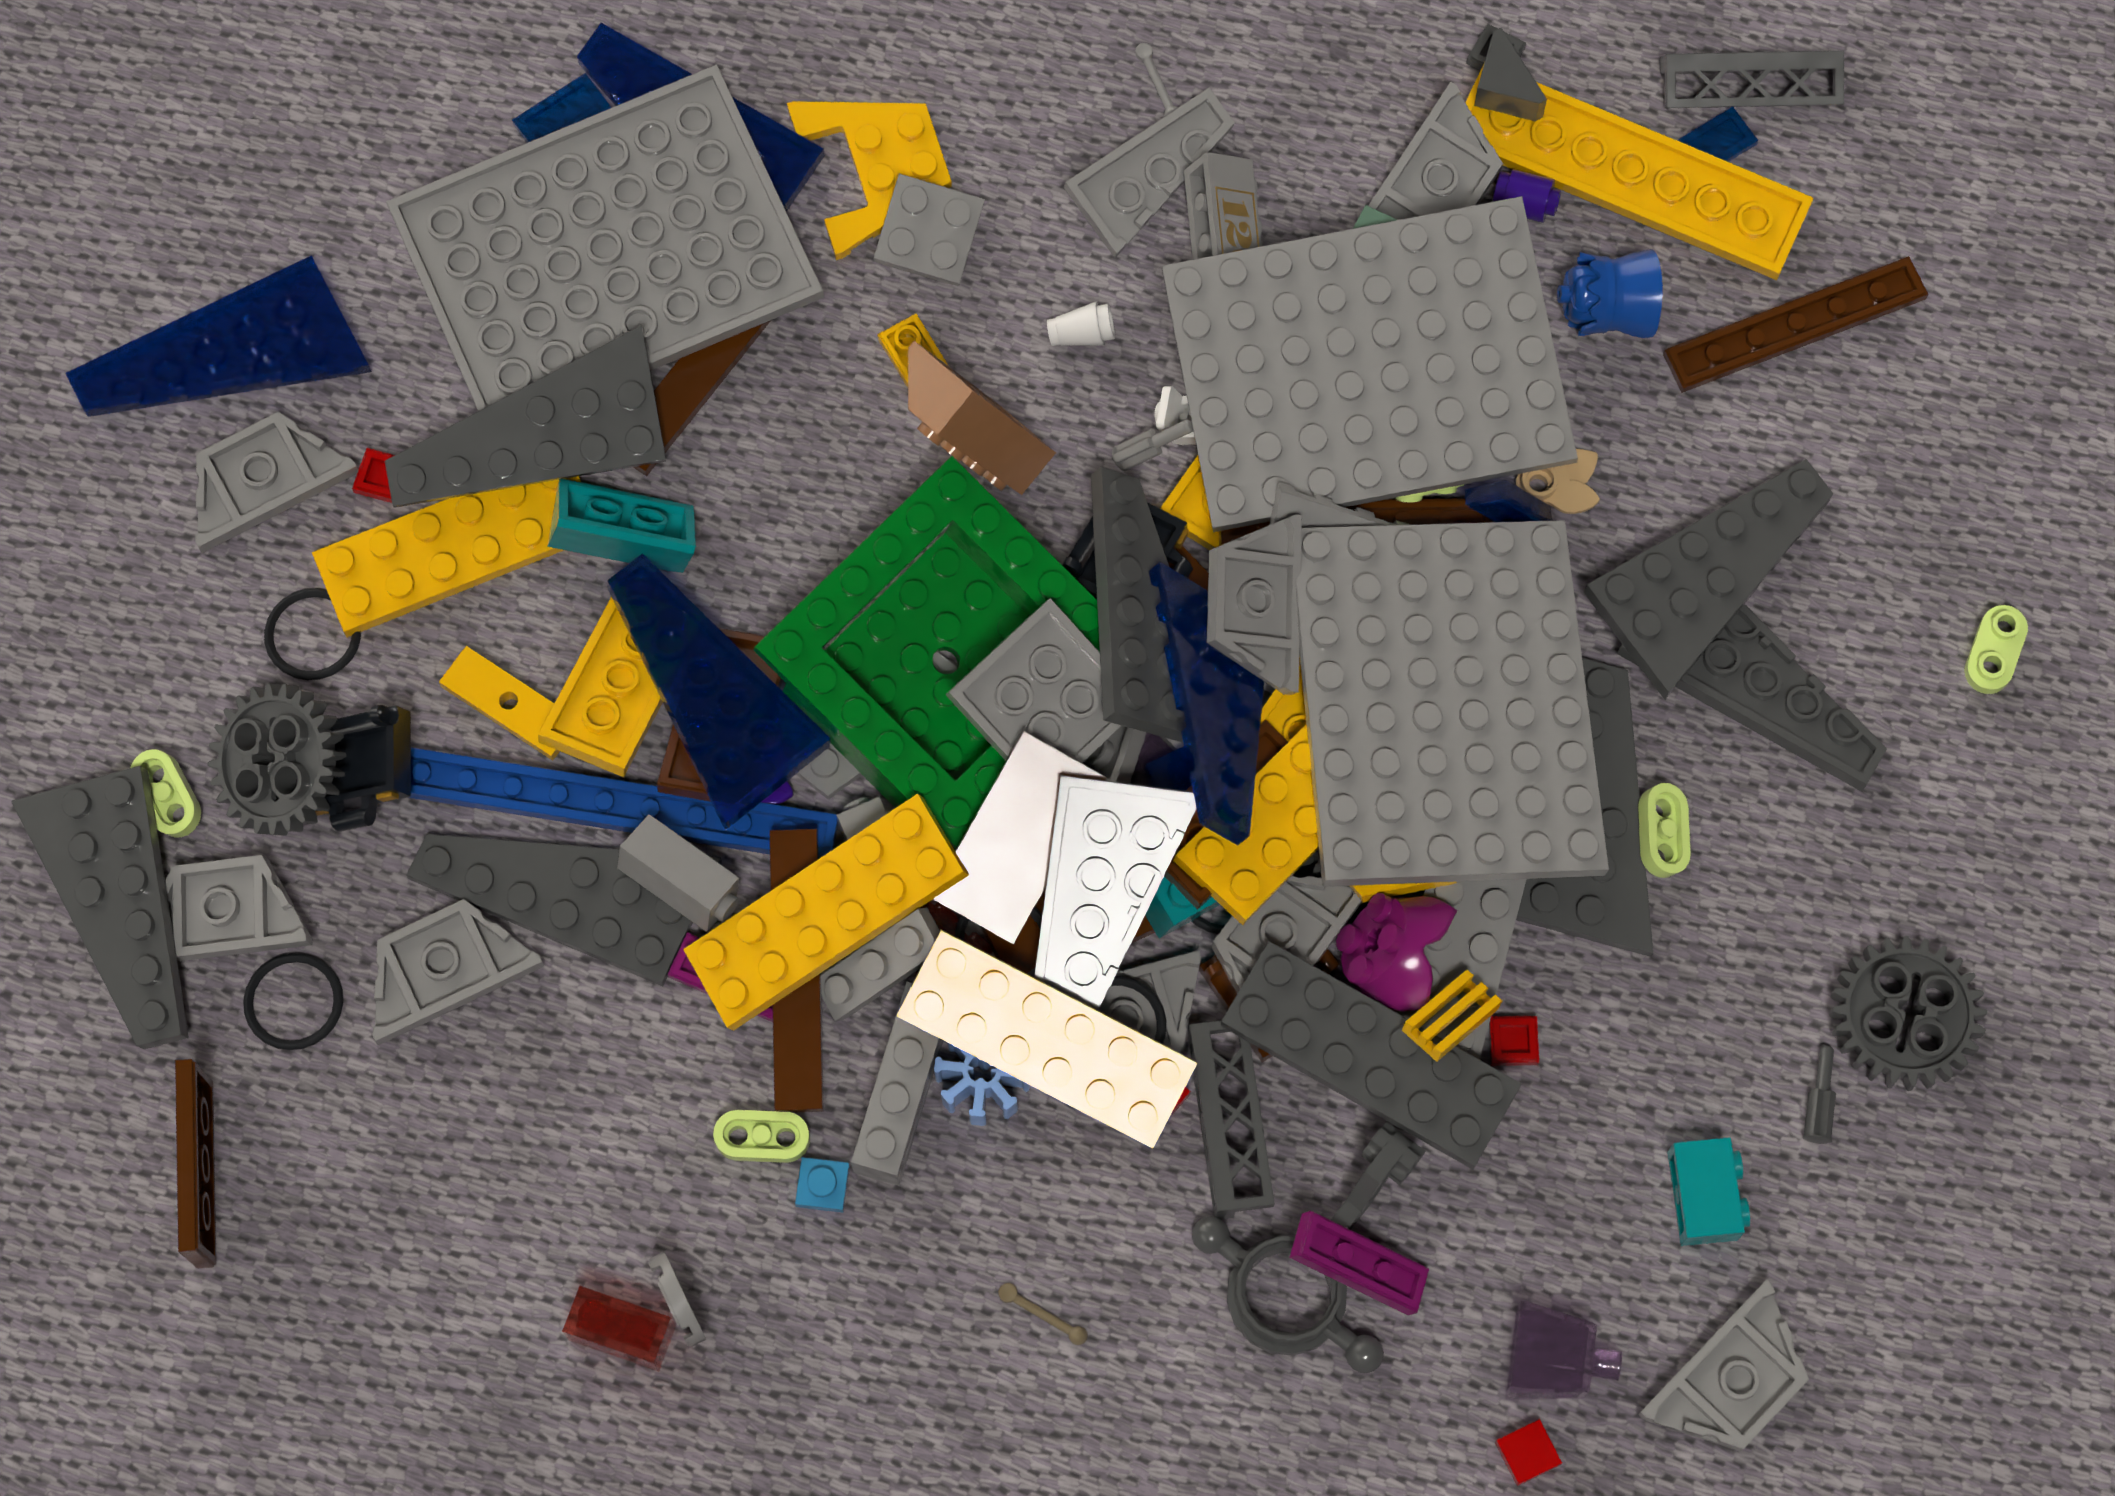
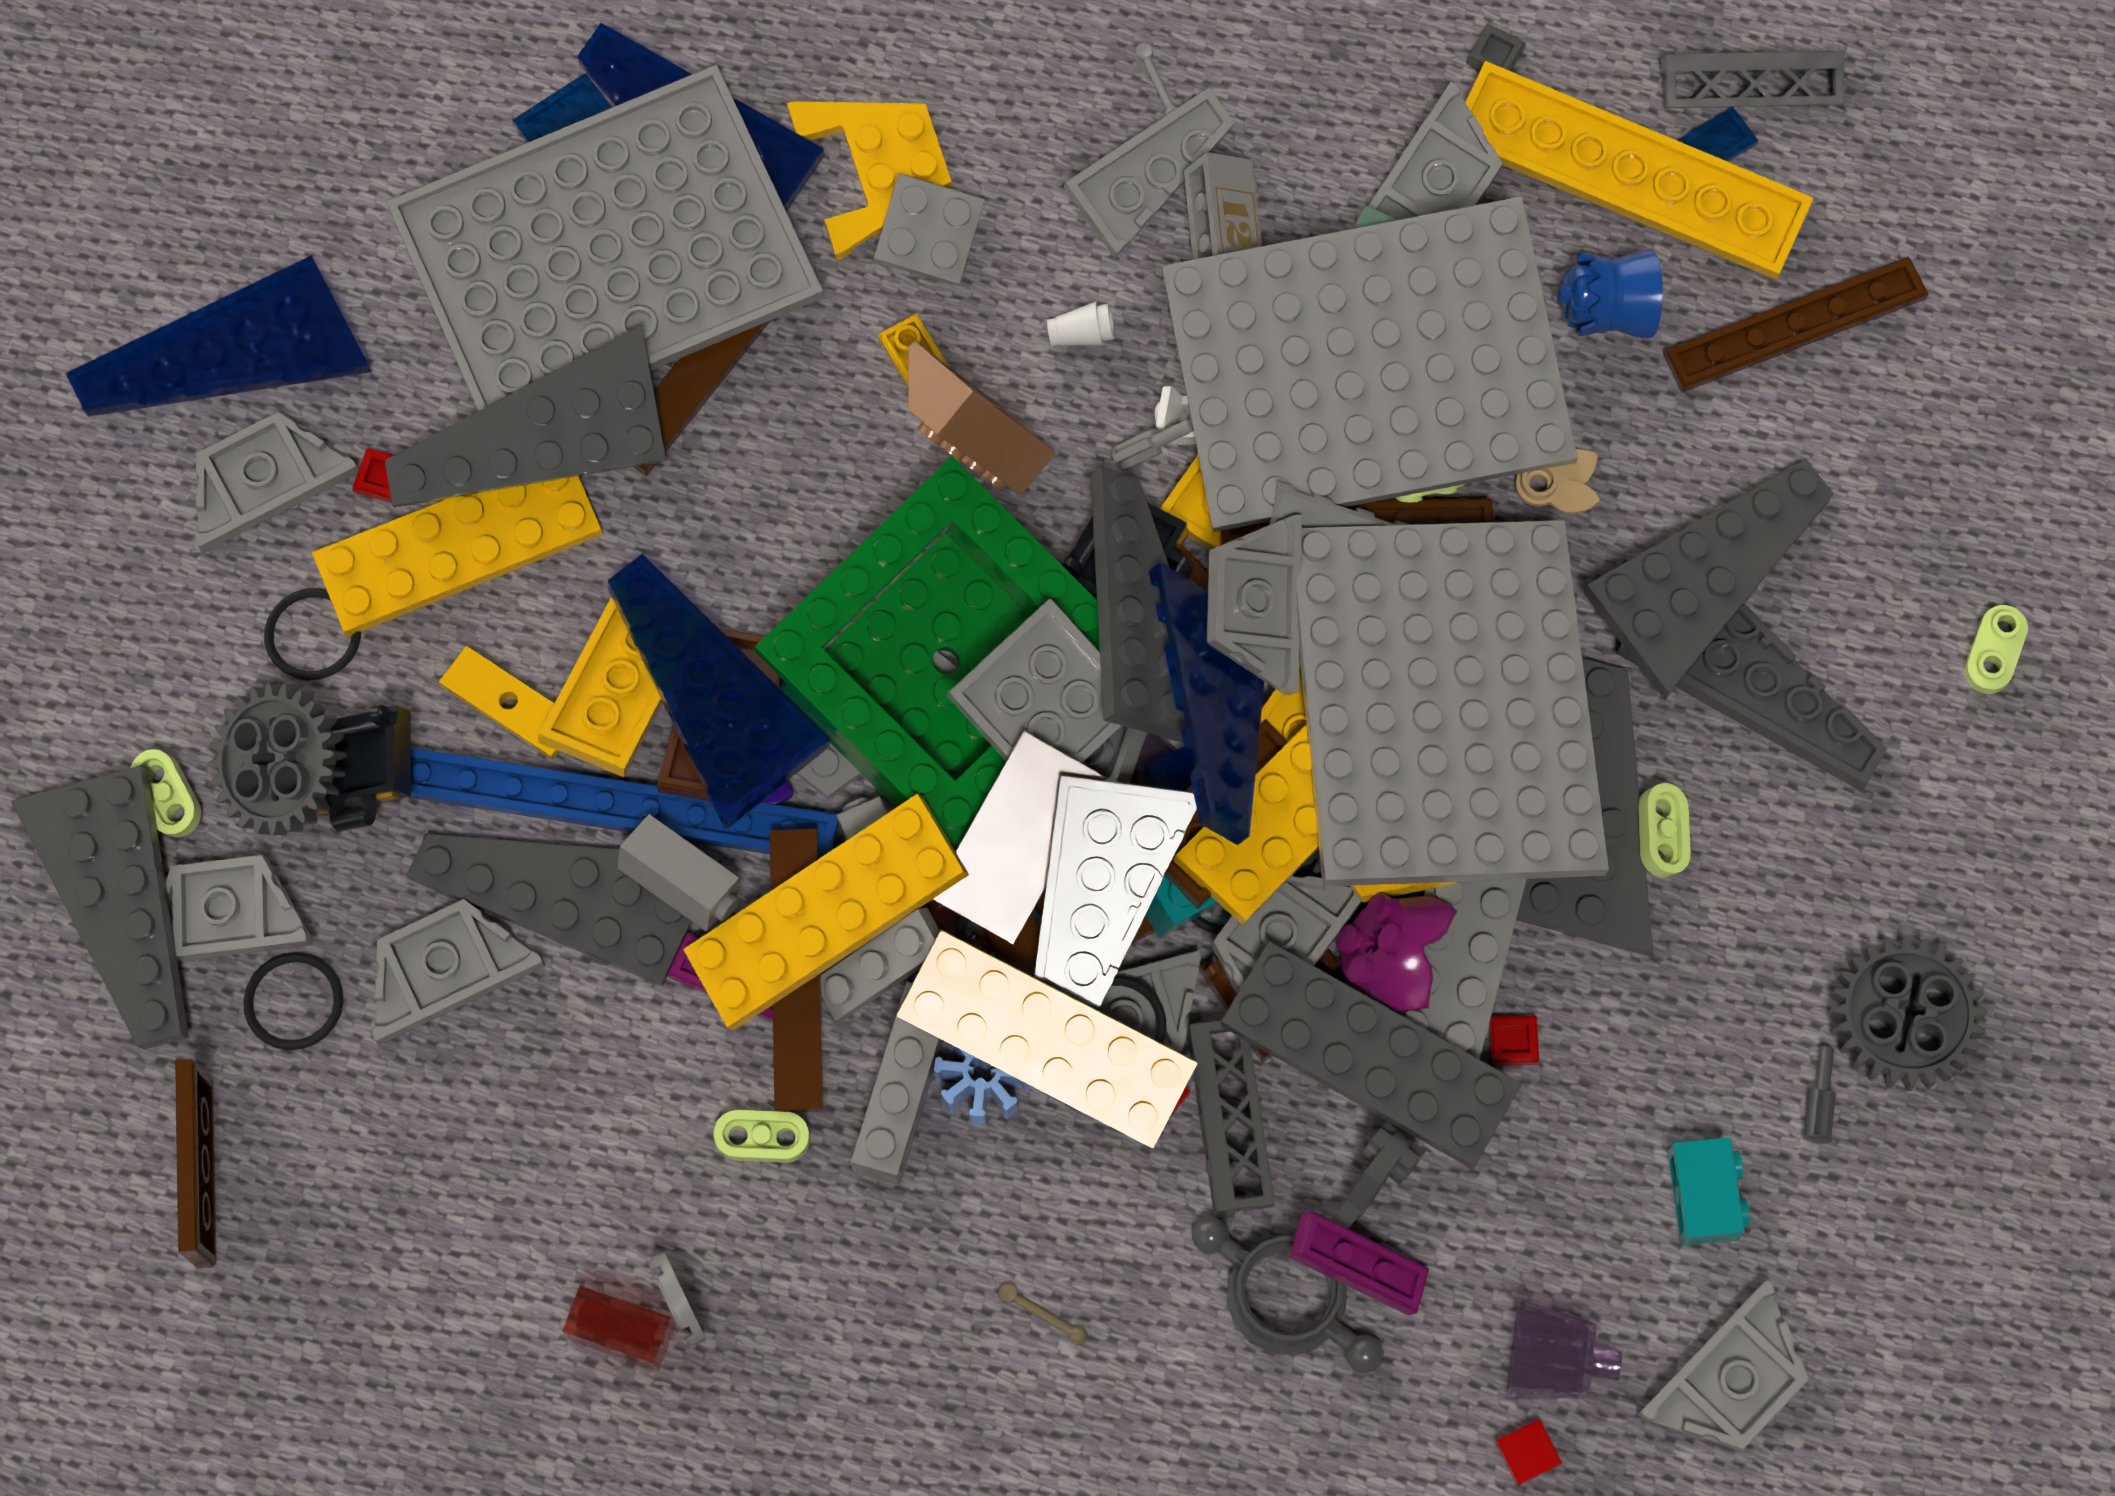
(622, 525): teal slope -> none
(822, 1184): dark azure plate -> none
(1474, 994): yellow tile -> none
(1506, 503): clear blue tile -> none
(1507, 83): dark grey slope -> none
(1537, 193): dark purple brick -> none

